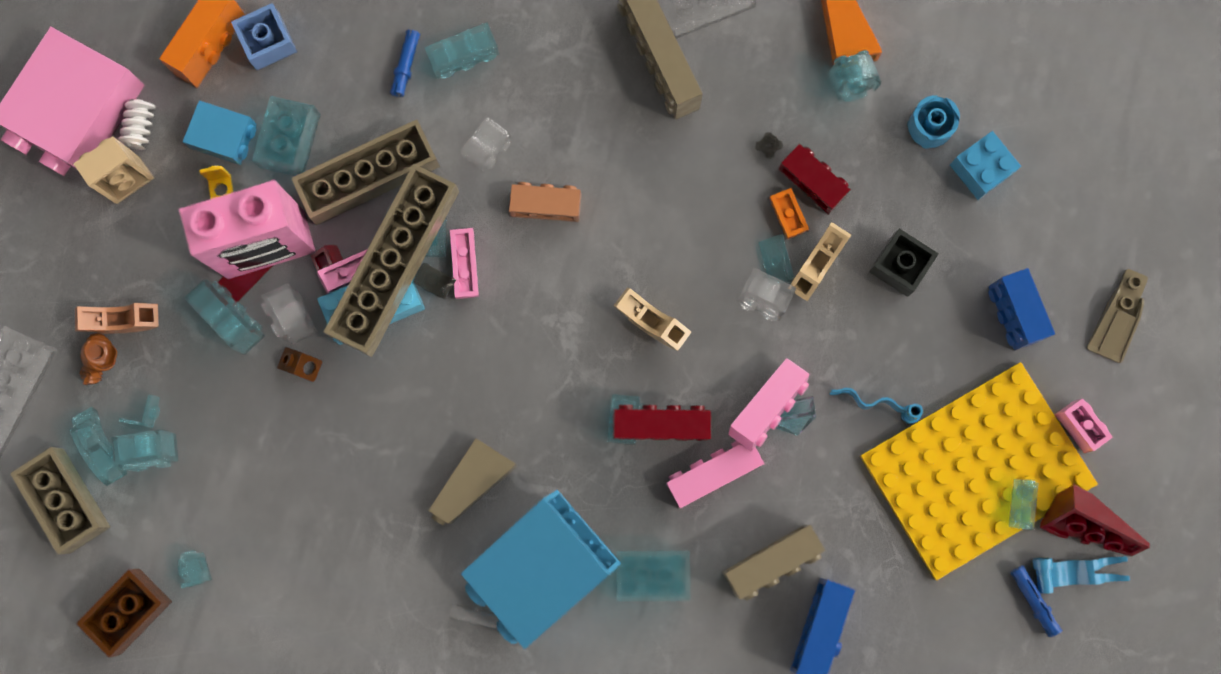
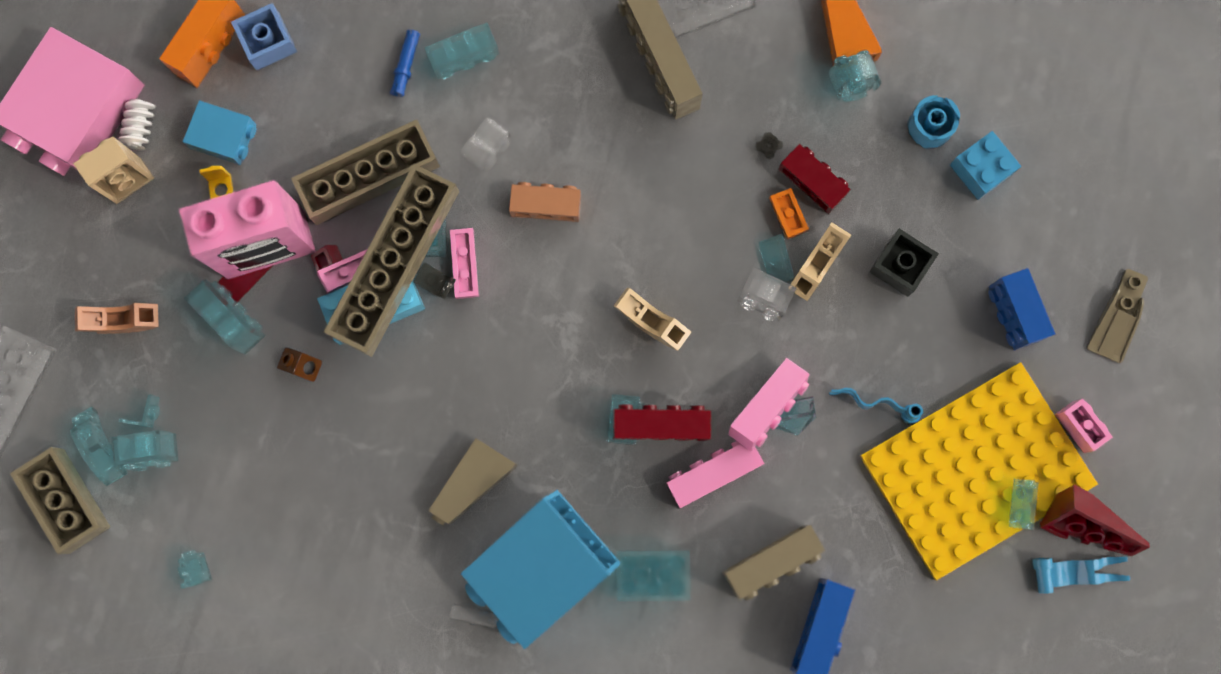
(97, 356): dark orange hair -> none
(123, 612): reddish brown brick -> none
(286, 136): clear light blue brick -> none
(288, 314): clear brick -> none
(1041, 610): blue pin -> none

